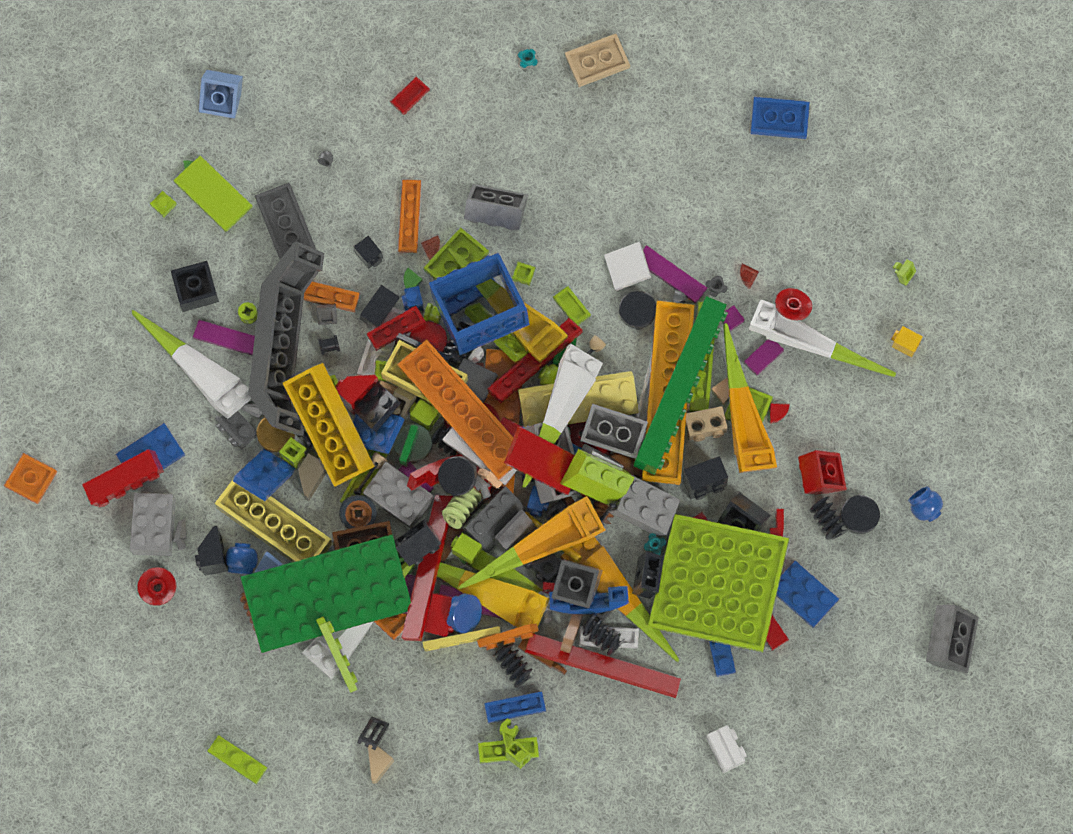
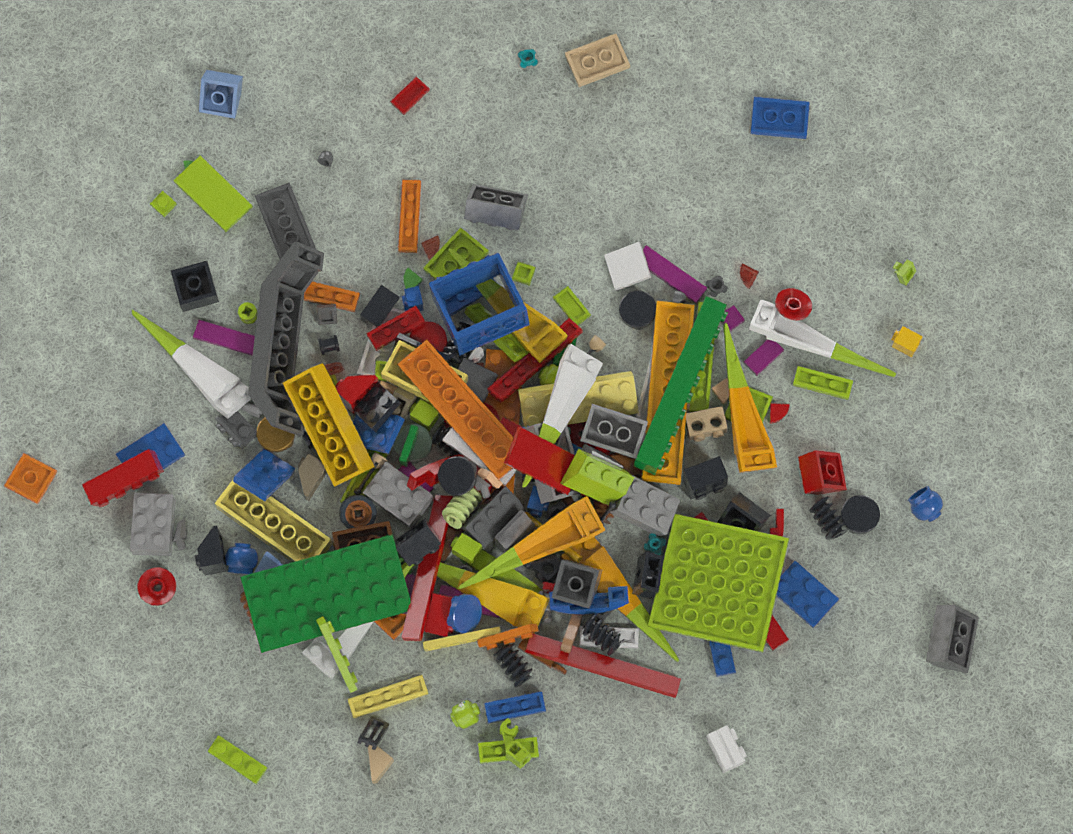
(292, 452): lime brick -> none
(333, 368): none -> clear red tile
(368, 252): black brick -> none
(387, 696): none -> light yellow tile
(432, 313): lime wheel -> none
(465, 714): none -> lime head
(823, 383): none -> lime plate

